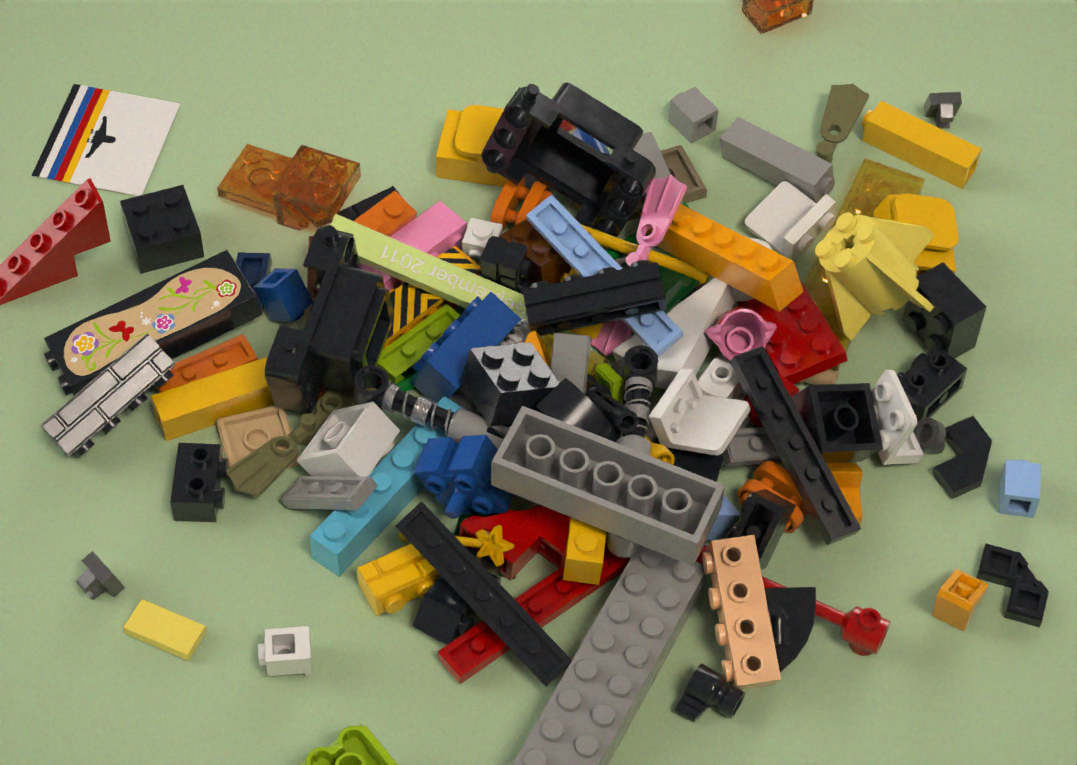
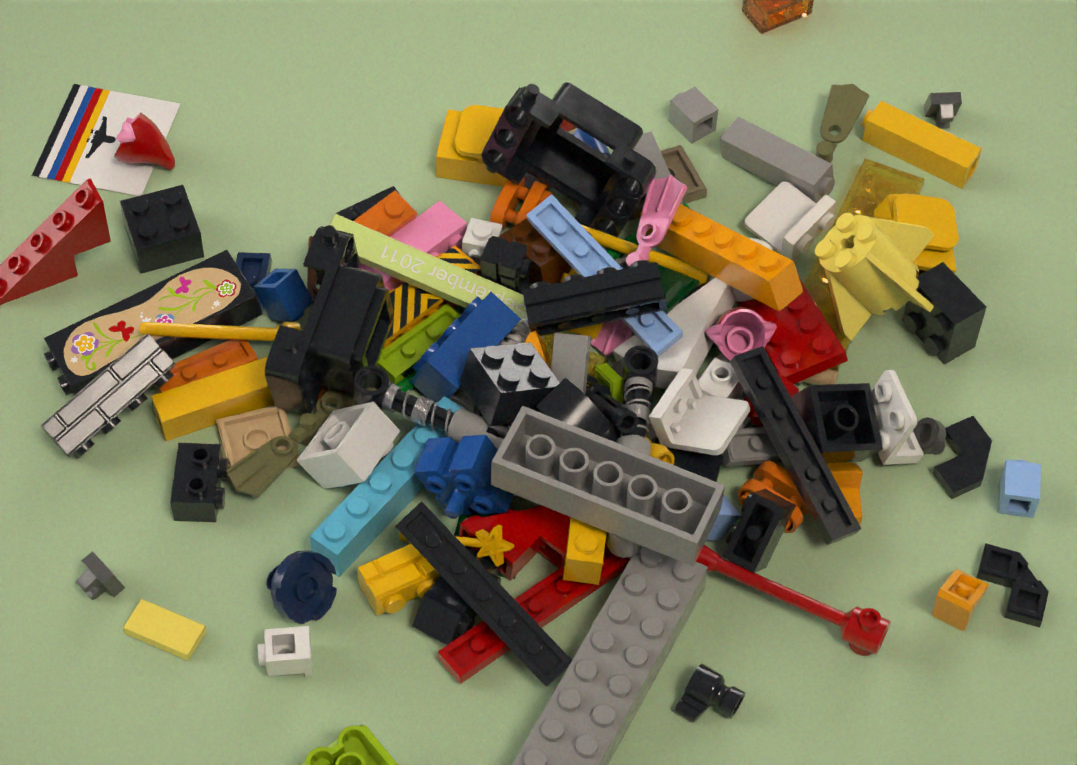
(143, 143): none -> red hat
(212, 331): none -> yellow piece
(294, 189): clear orange piece -> none
(302, 586): none -> dark blue tile
(329, 492): light grey tile -> none
(742, 613): light nougat brick -> none
(791, 620): black shield -> none
(932, 381): black brick -> none

